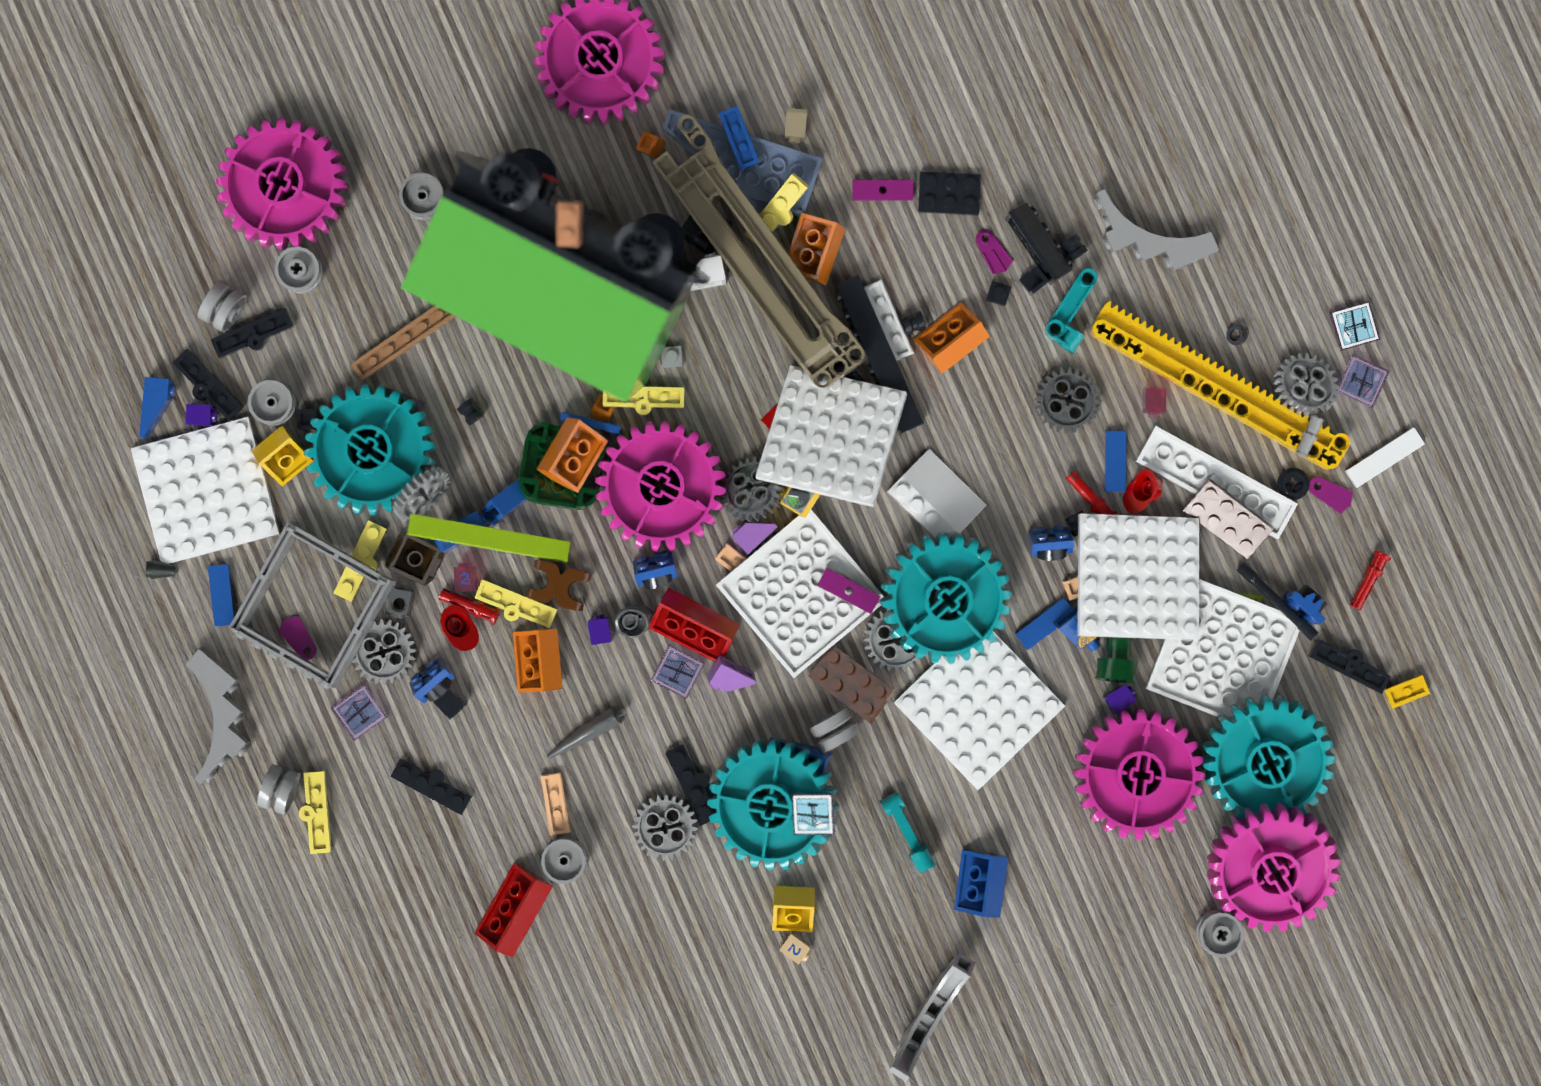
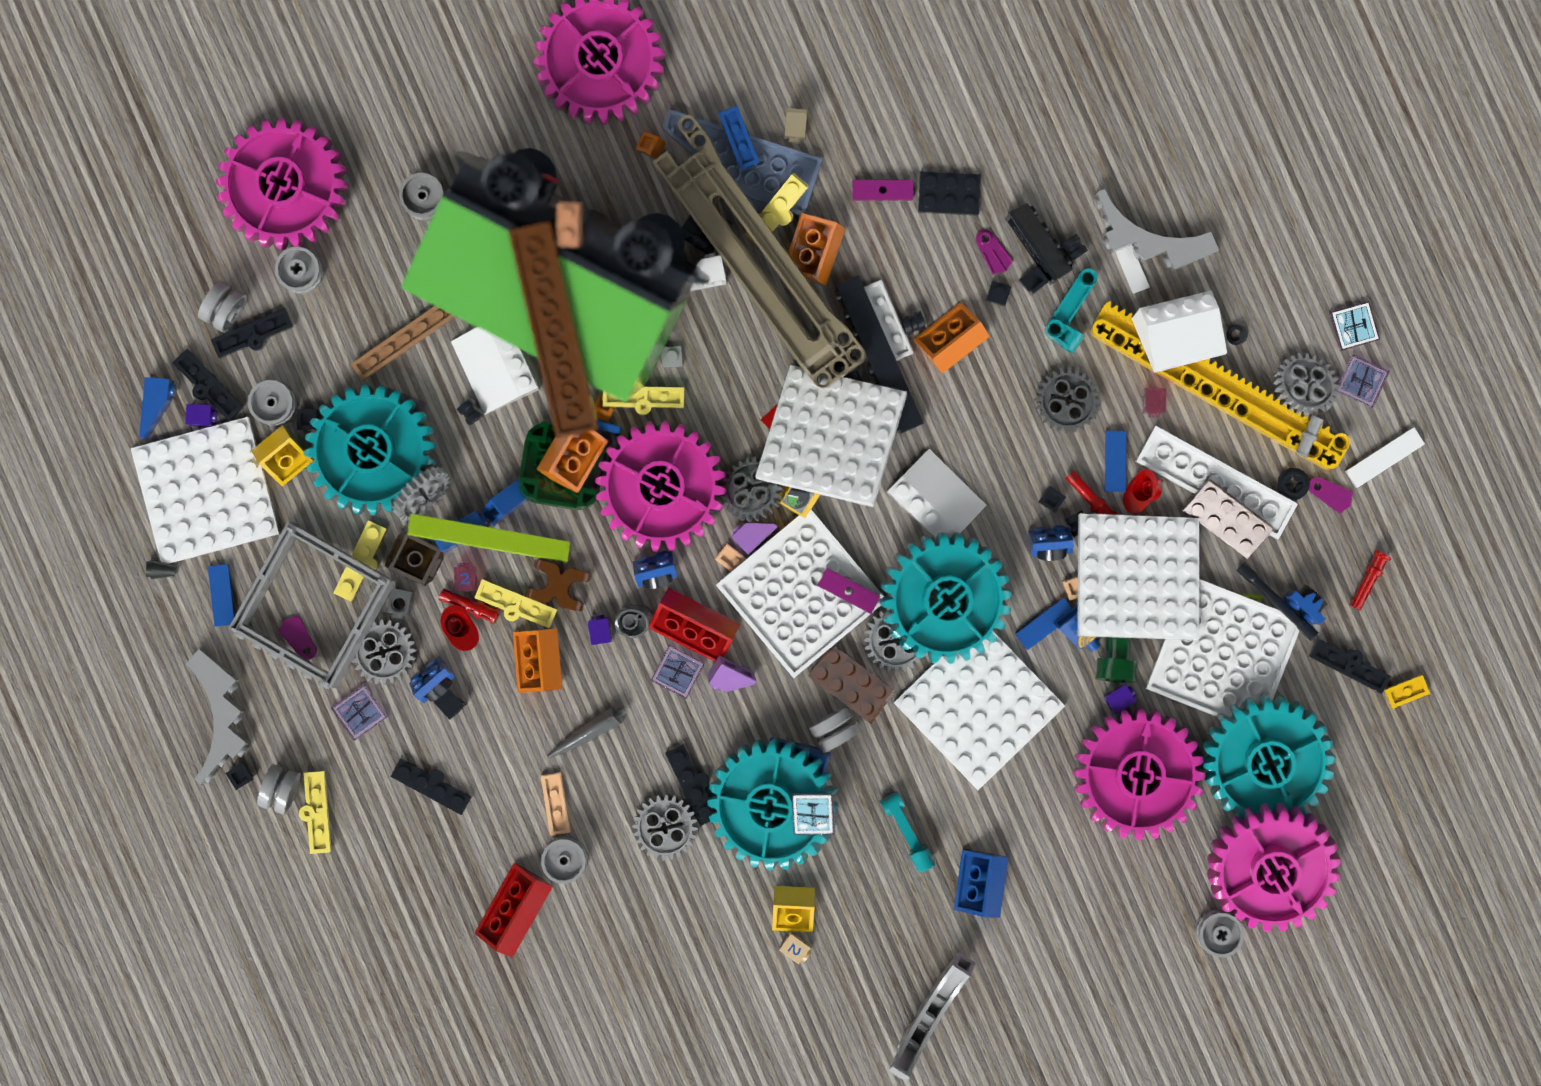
(239, 776): none -> black plate
(494, 369): none -> white slope
(553, 329): none -> reddish brown plate
(1052, 499): none -> black plate
(1132, 269): none -> white sticker
(1181, 331): none -> white slope

